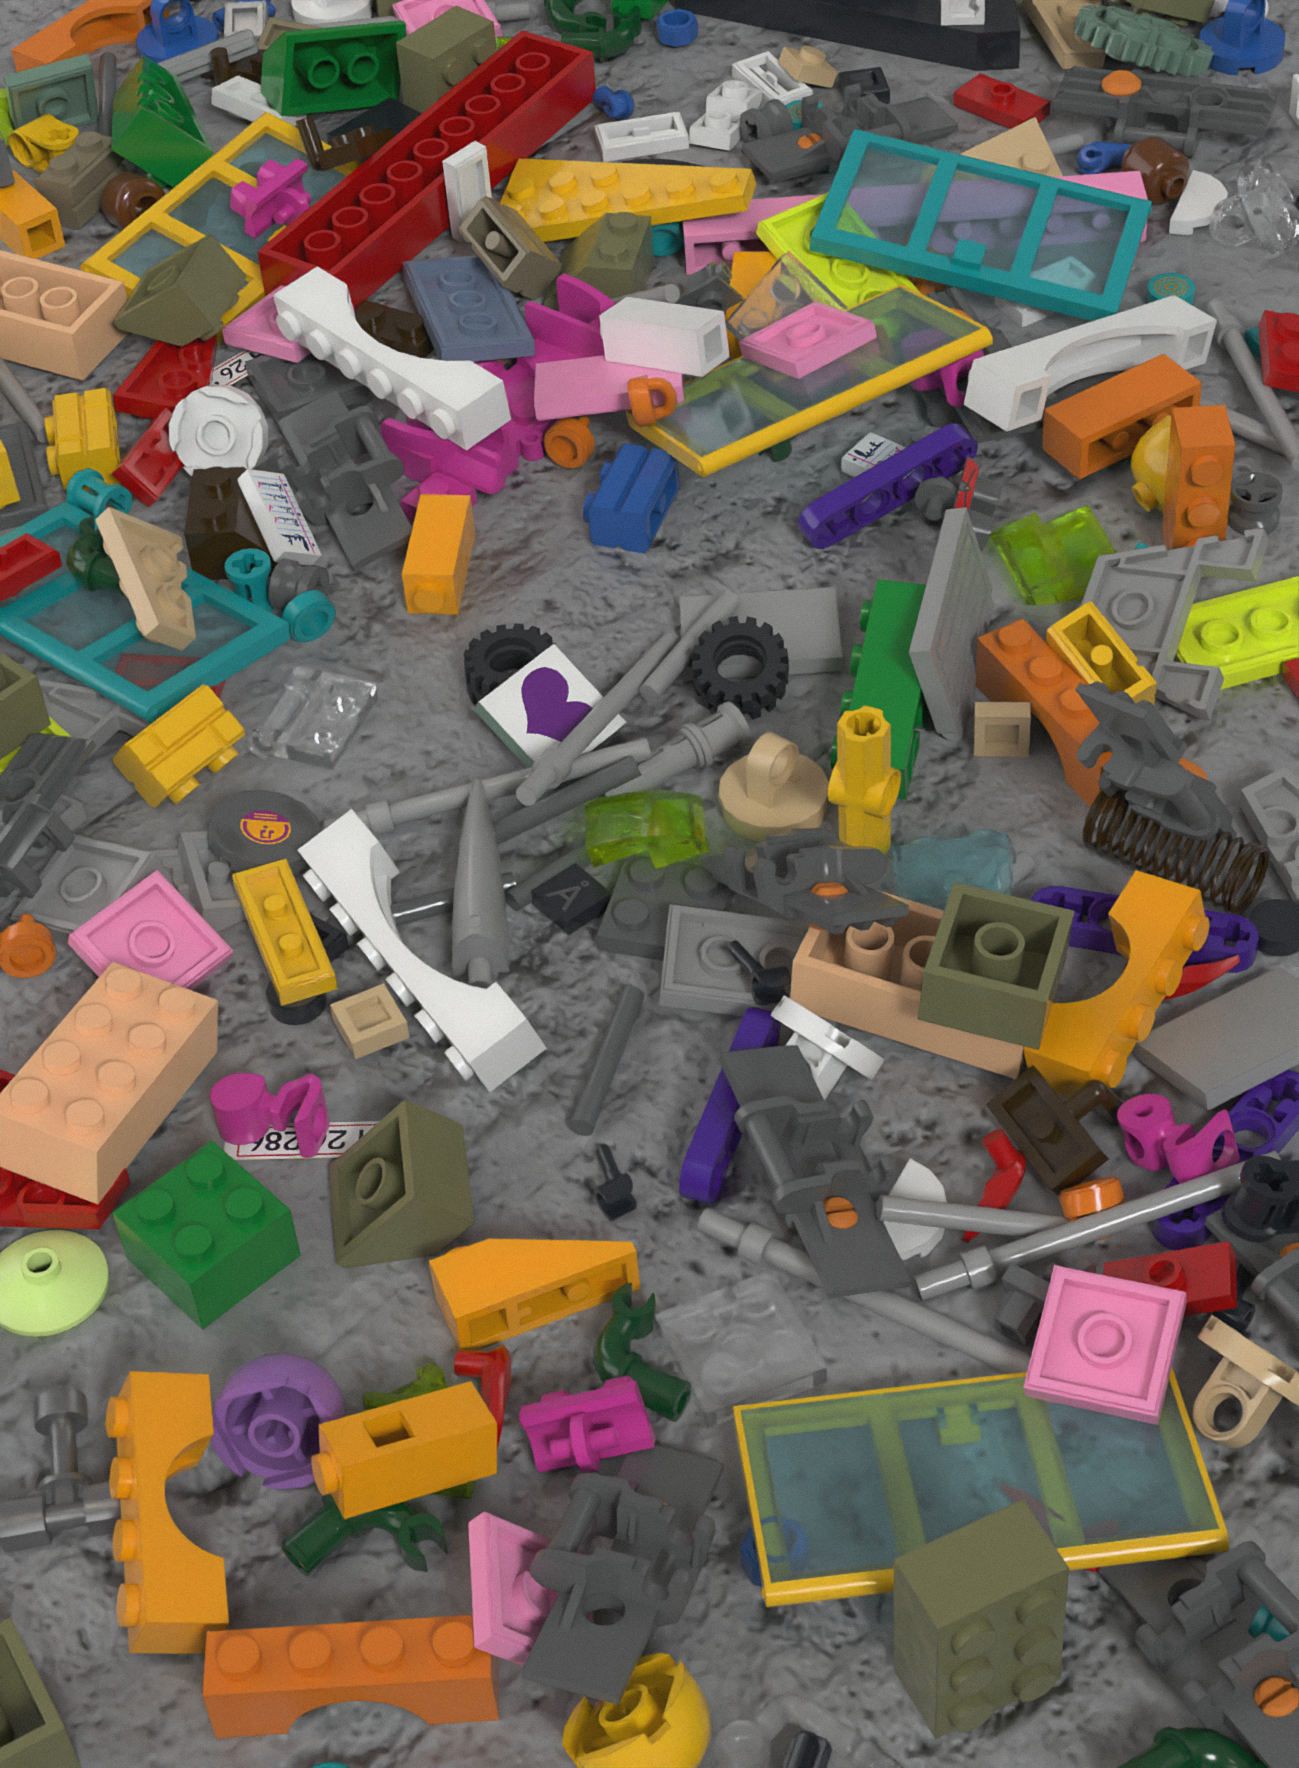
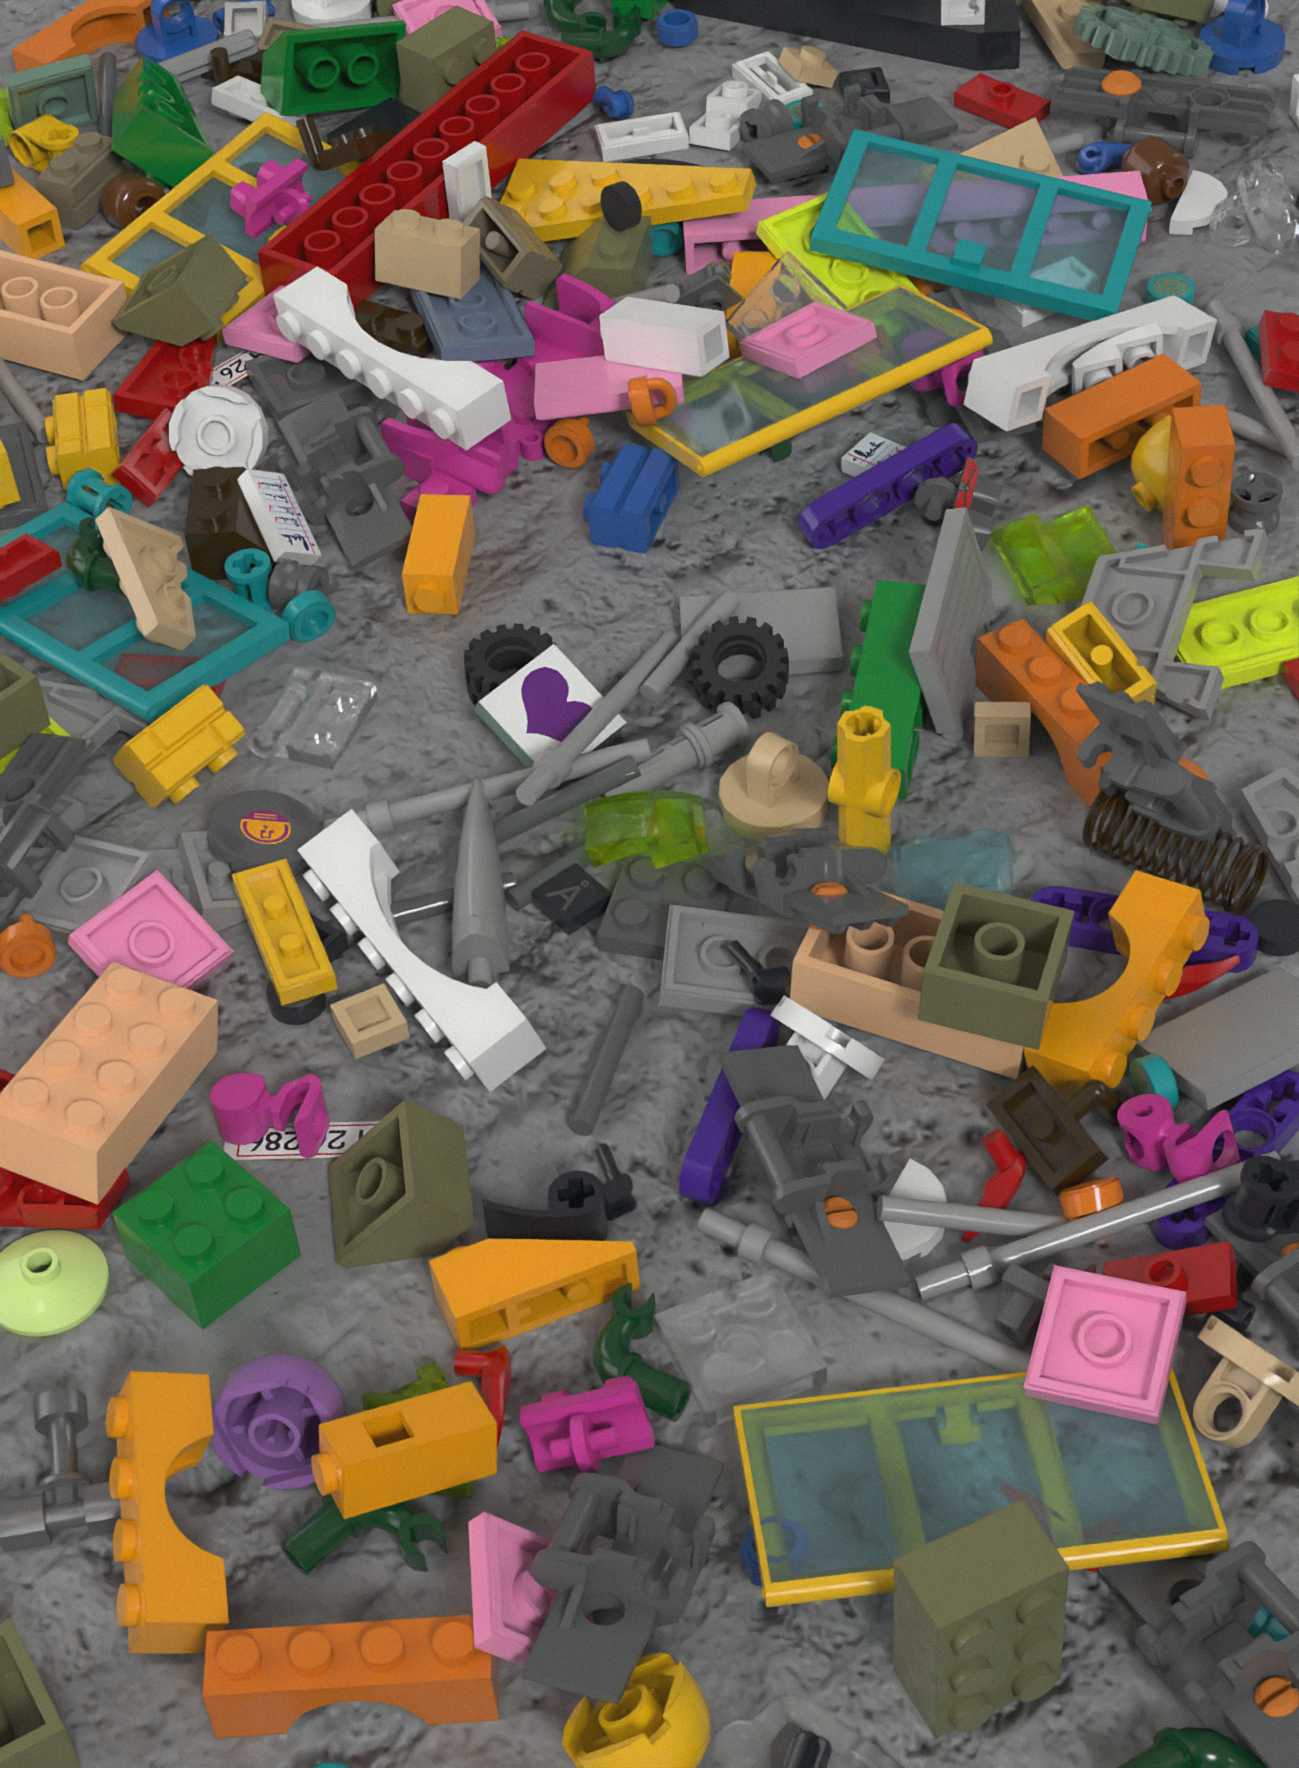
(427, 254): none -> tan brick
(574, 1213): none -> black panel
(621, 206): none -> black tile
(1116, 356): none -> white slope
(1153, 1076): none -> teal tile

